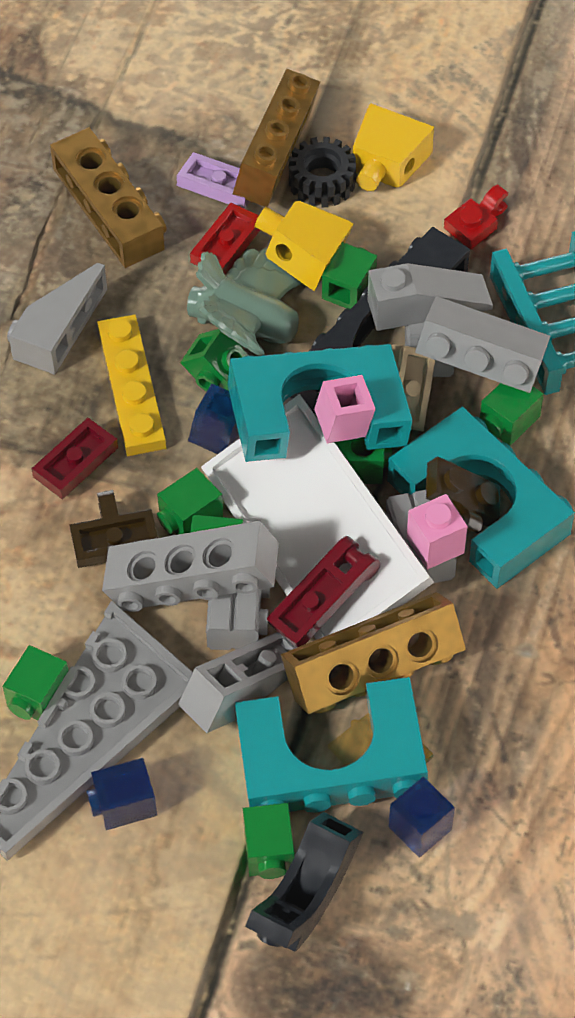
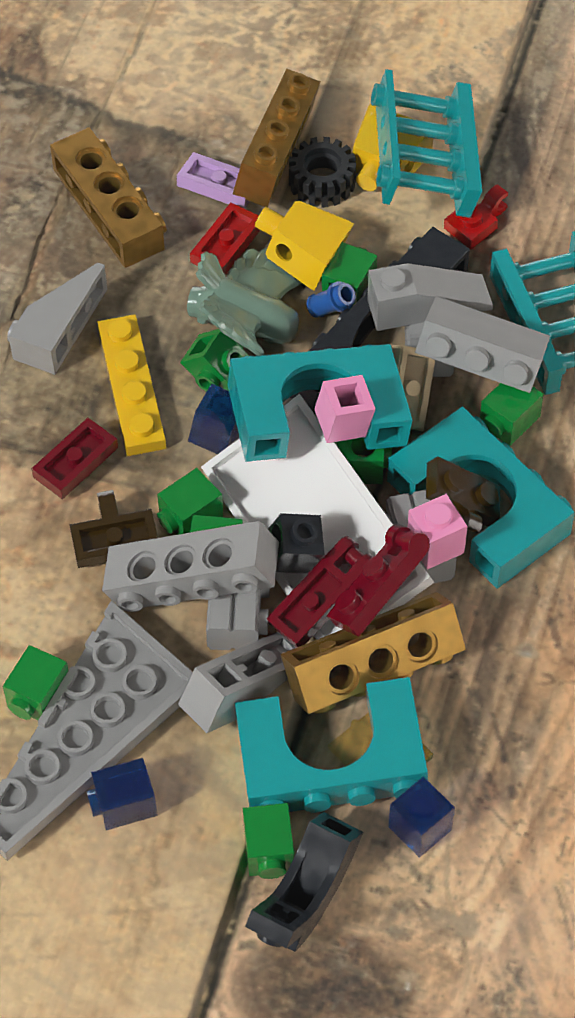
(299, 542): none -> black brick
(335, 298): none -> blue pin
(379, 579): none -> dark red plate
(458, 133): none -> teal fence

